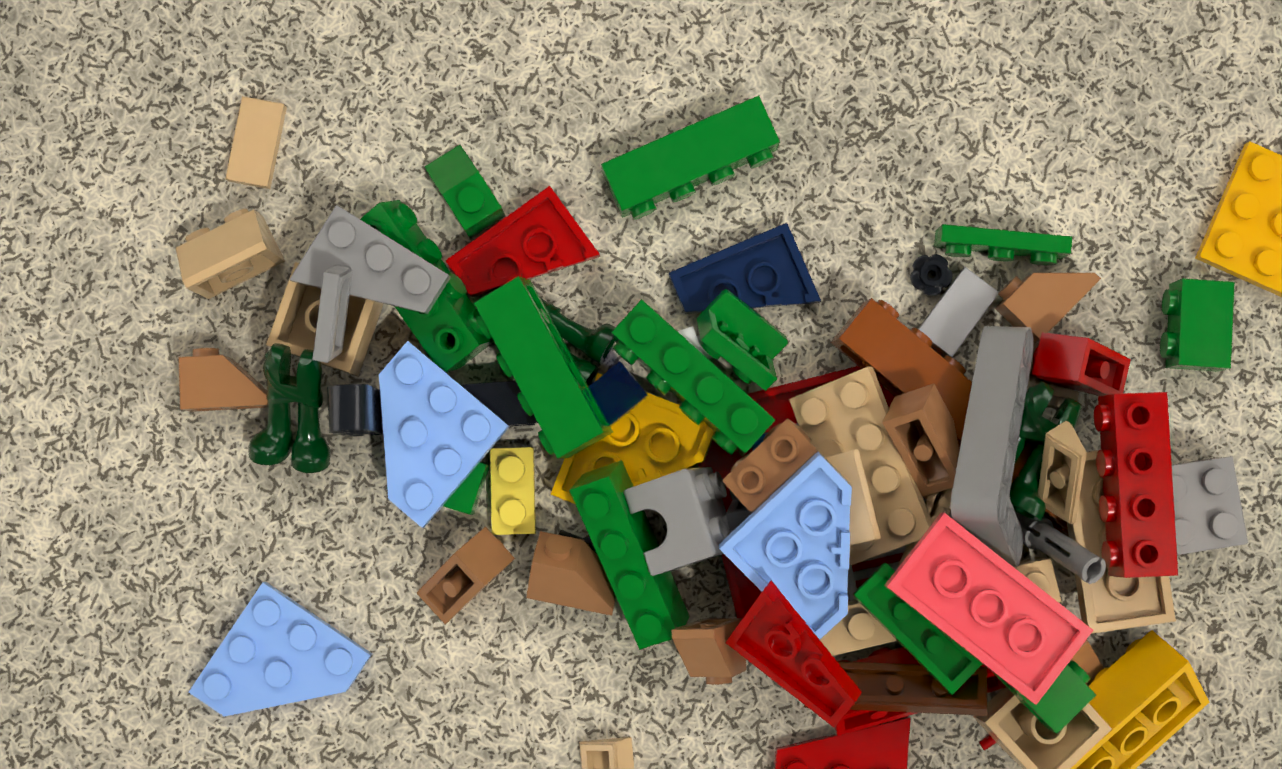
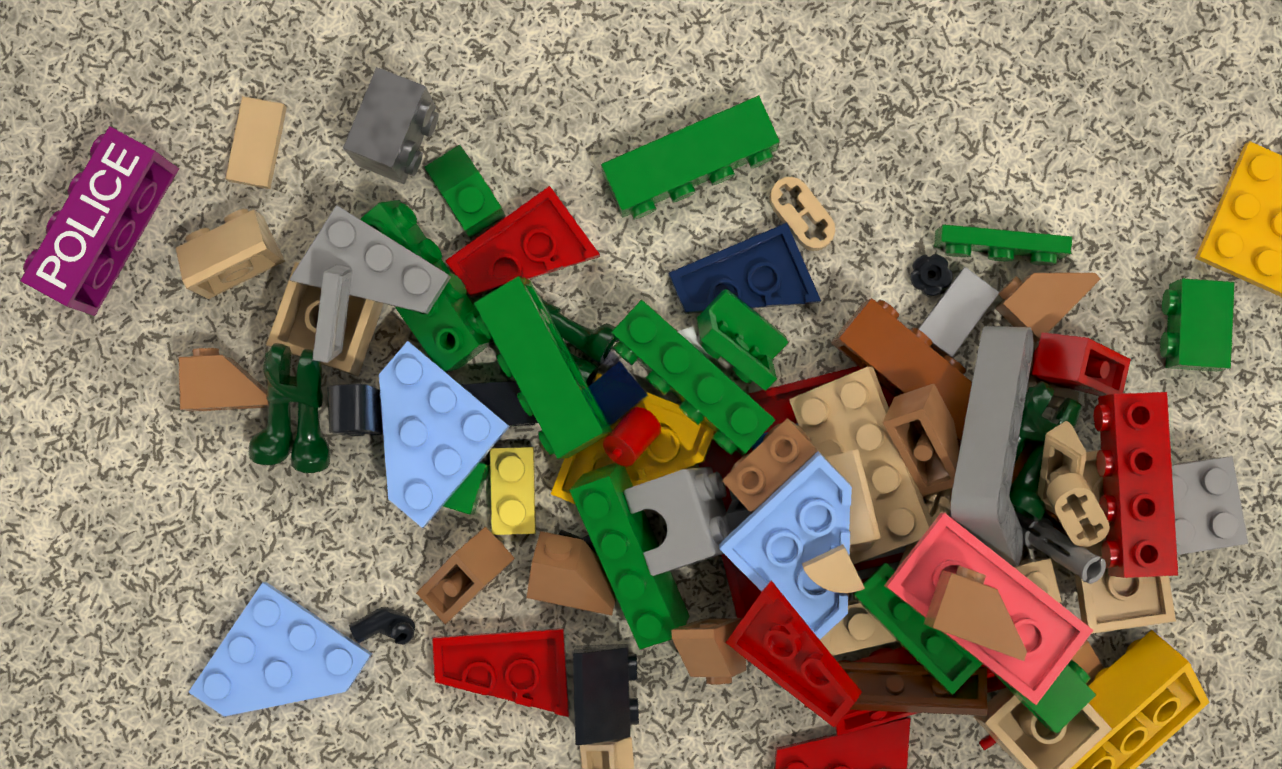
(99, 222): none -> magenta brick
(384, 621): none -> black arm
(391, 126): none -> flat silver brick
(507, 665): none -> red wing
(602, 692): none -> black slope
(632, 436): none -> red piece
(810, 207): none -> tan beam
(834, 571): none -> tan tile
(973, 613): none -> medium nougat slope
(1073, 512): none -> tan beam

